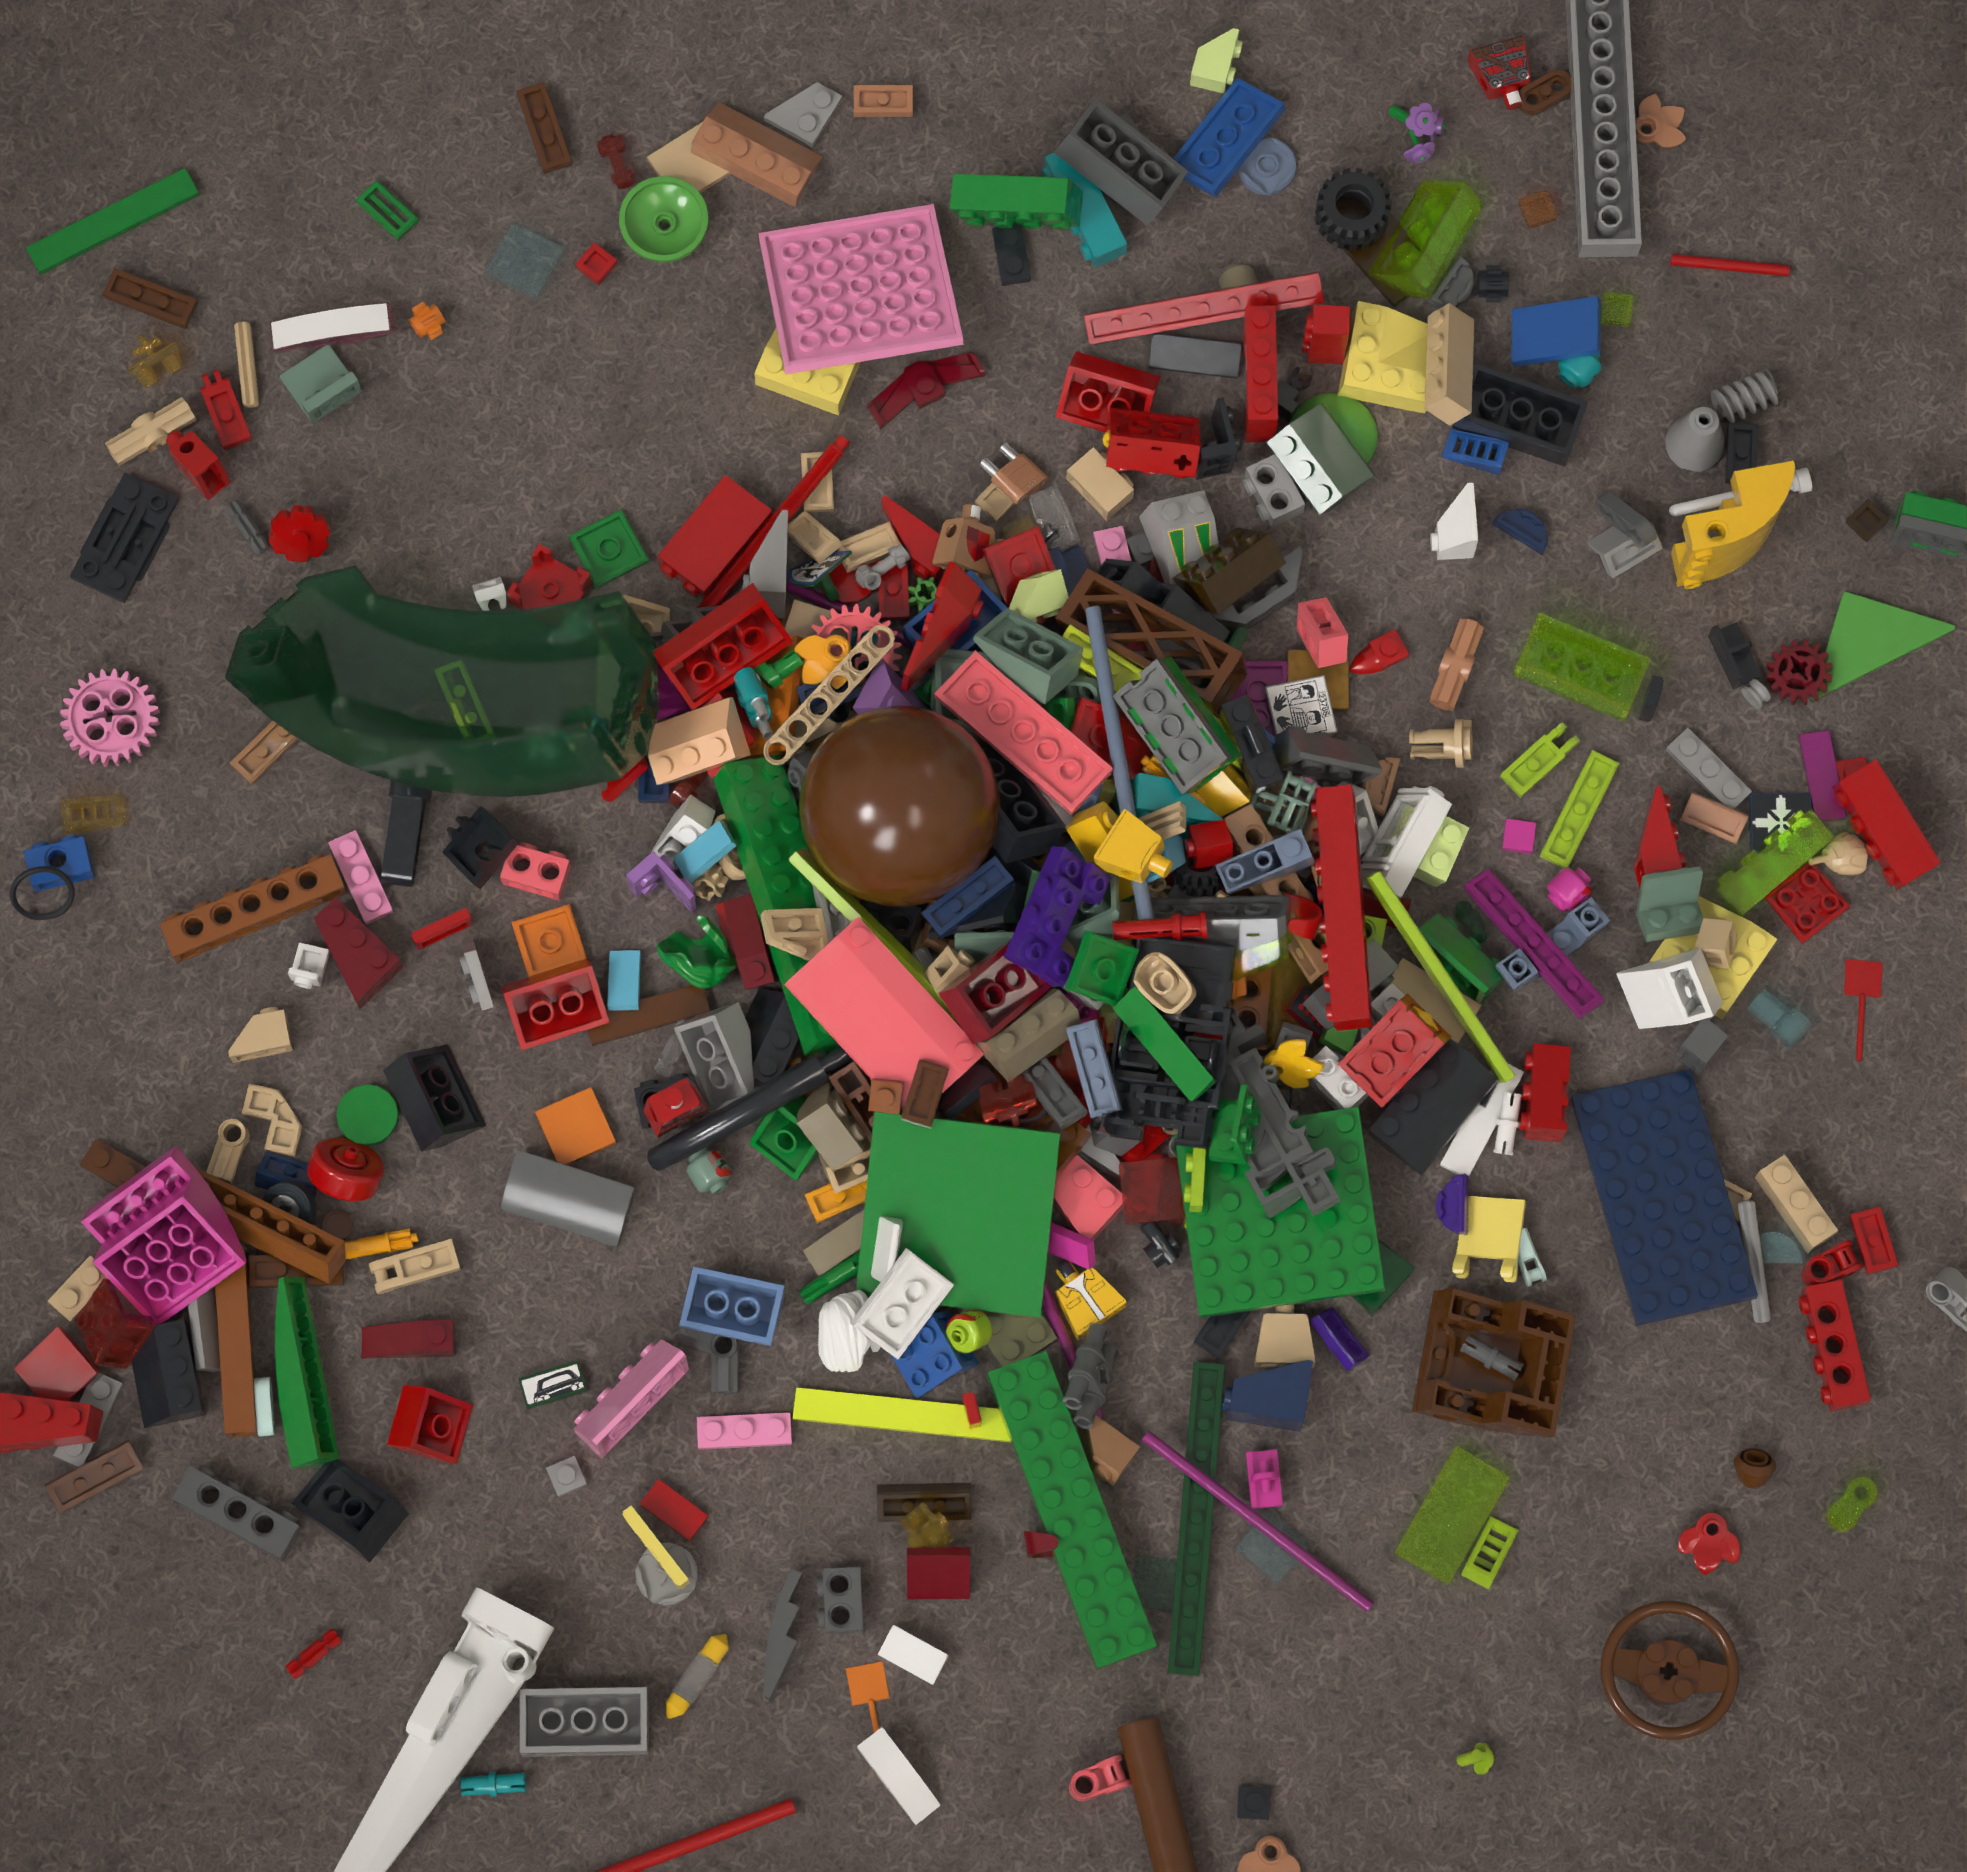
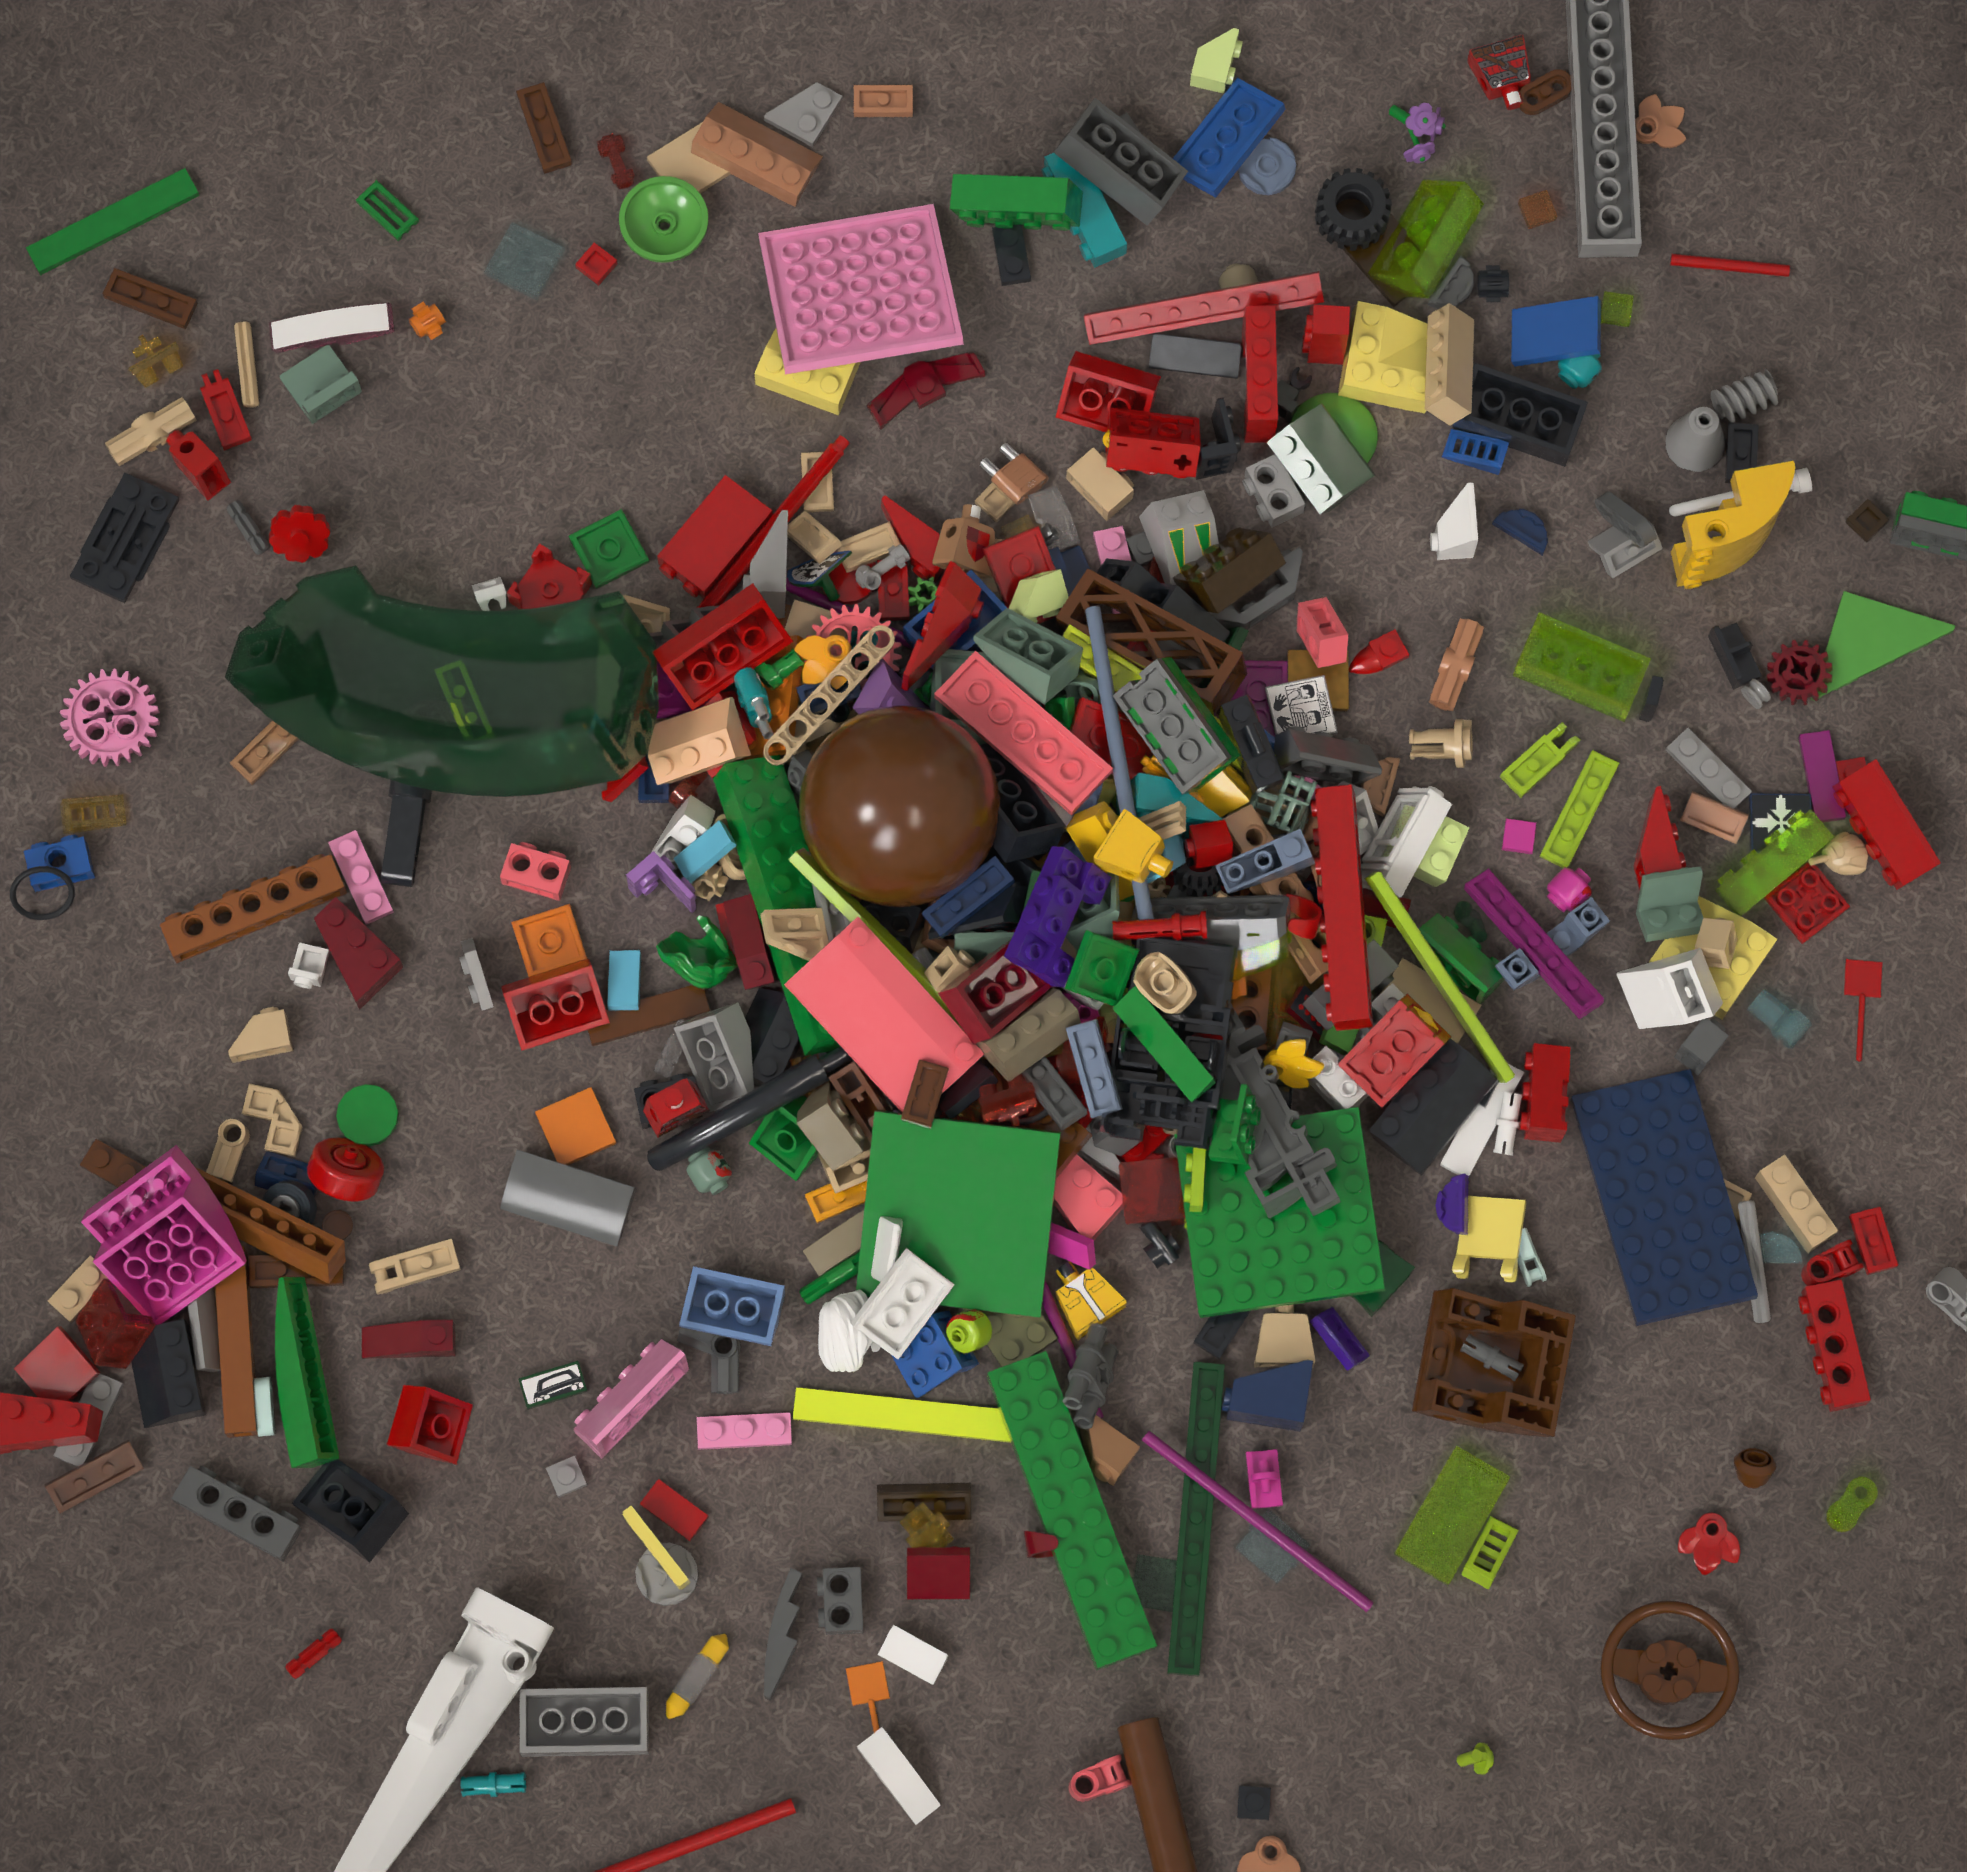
(381, 1243): light orange piece -> none
(434, 1097): black slope -> none
(442, 929): red tile -> none
(467, 838): black piece -> none
(885, 1096): dark orange plate -> none
(972, 1410): red tile -> none

